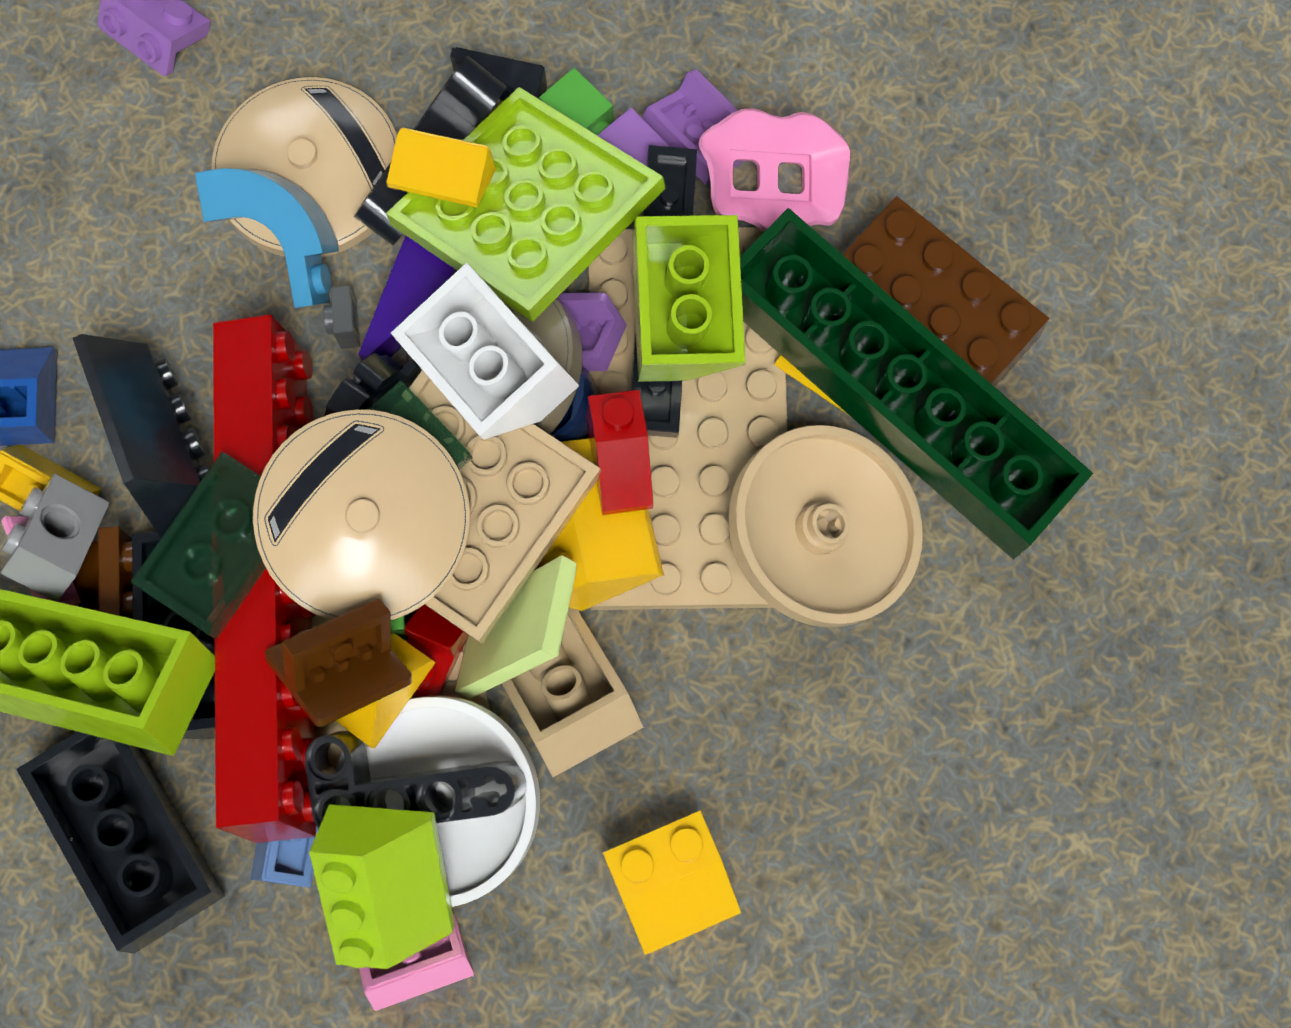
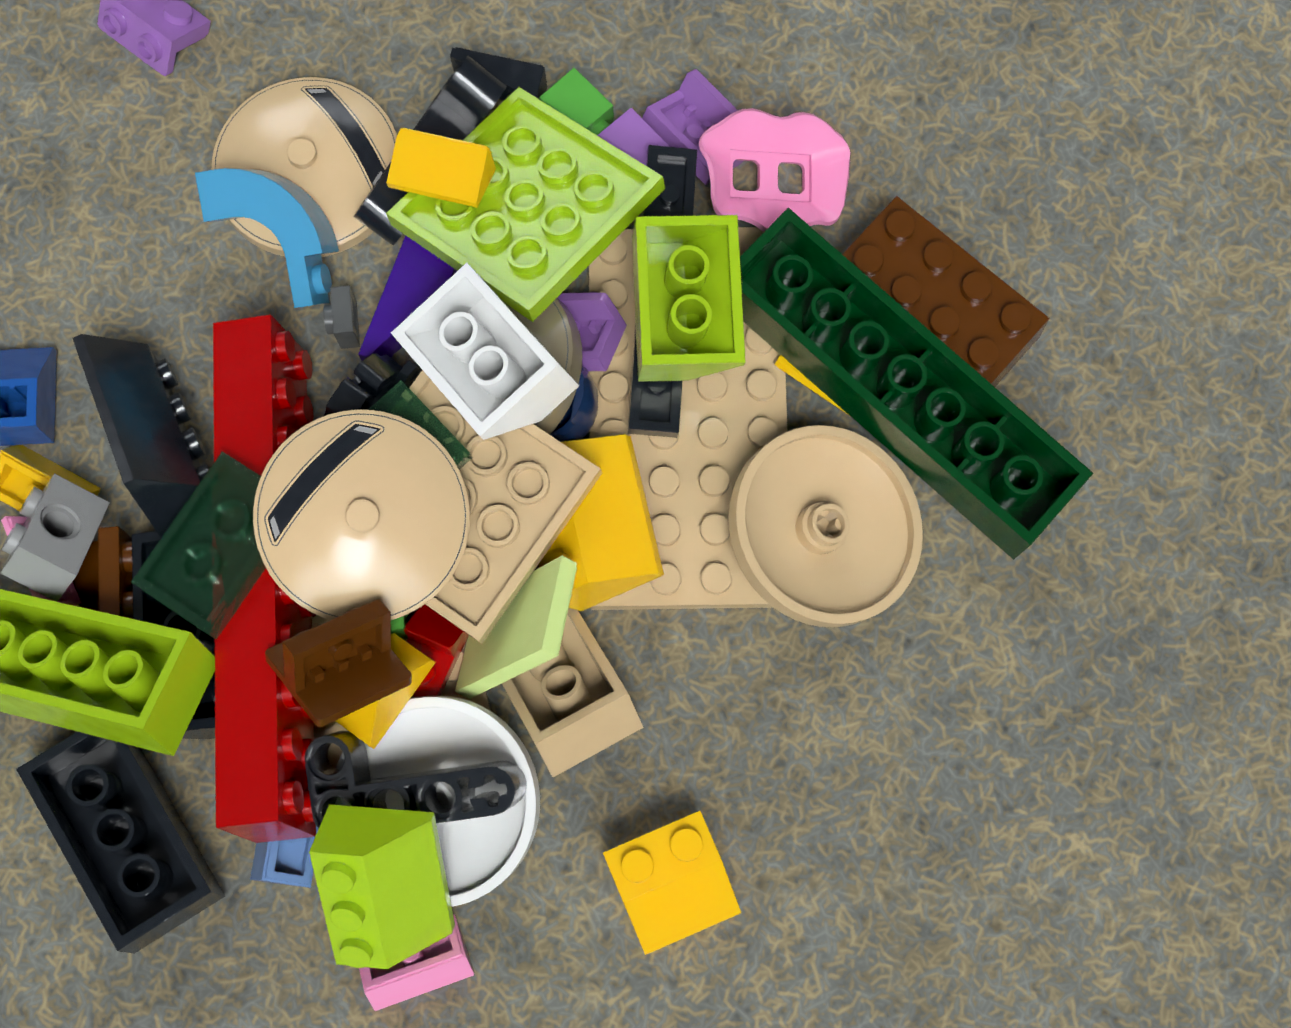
(621, 451): red slope -> none

